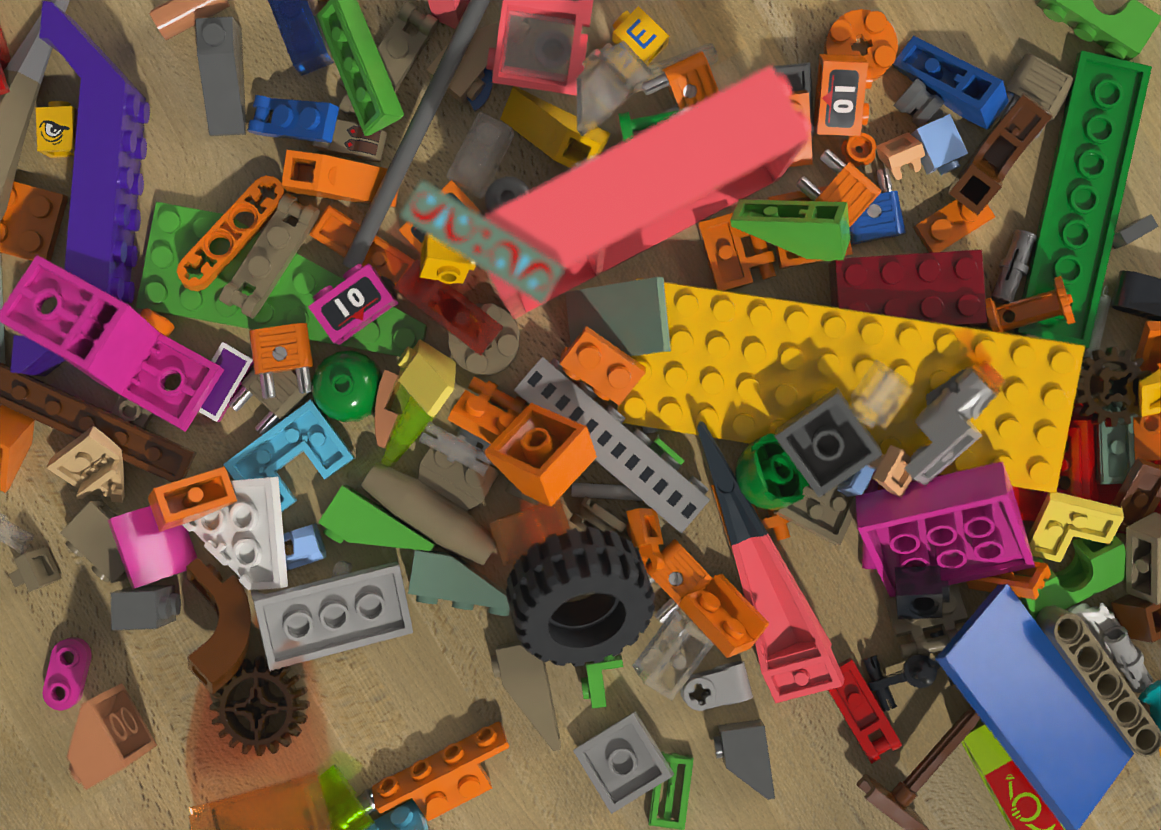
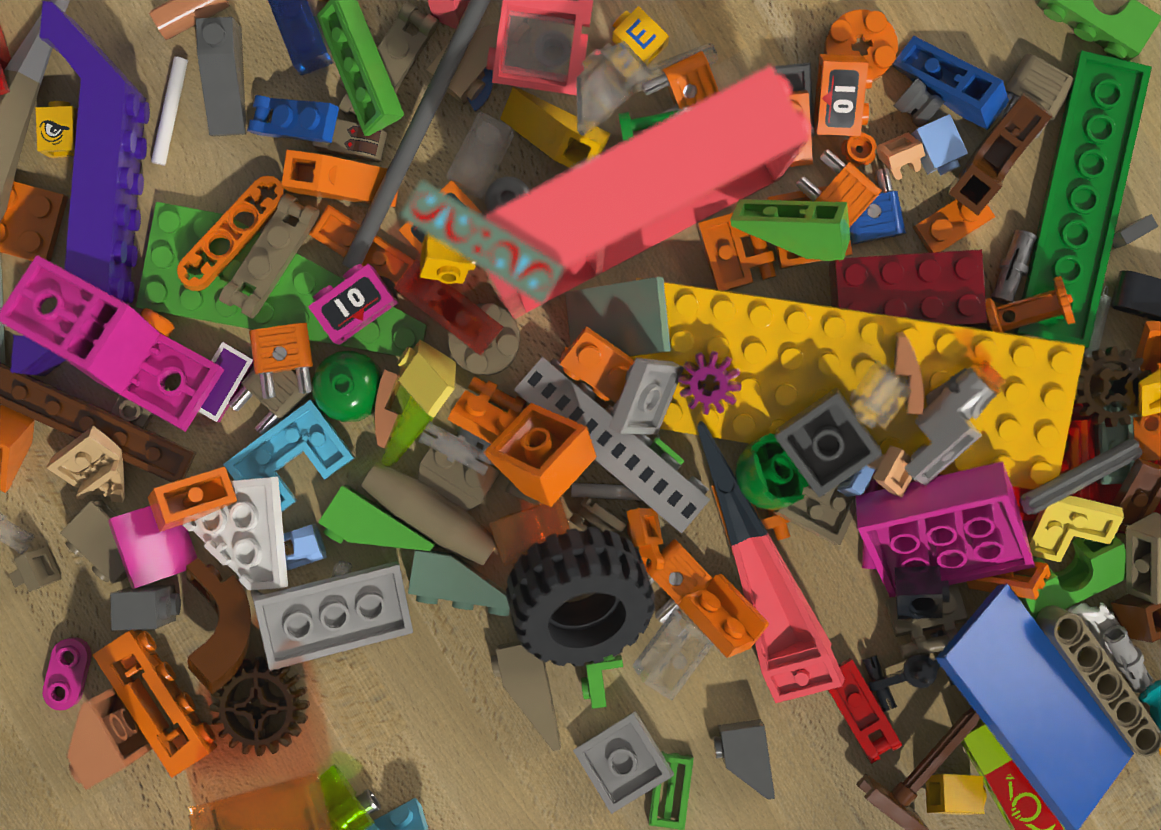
(127, 657): none -> orange brick
(169, 111): none -> white piece
(444, 777): orange bracket -> none
(645, 396): none -> light grey plate
(700, 373): none -> magenta gear
(723, 686): light grey piece -> none
(906, 364): none -> nougat slope
(955, 794): none -> yellow brick
(1081, 476): none -> dark grey axle

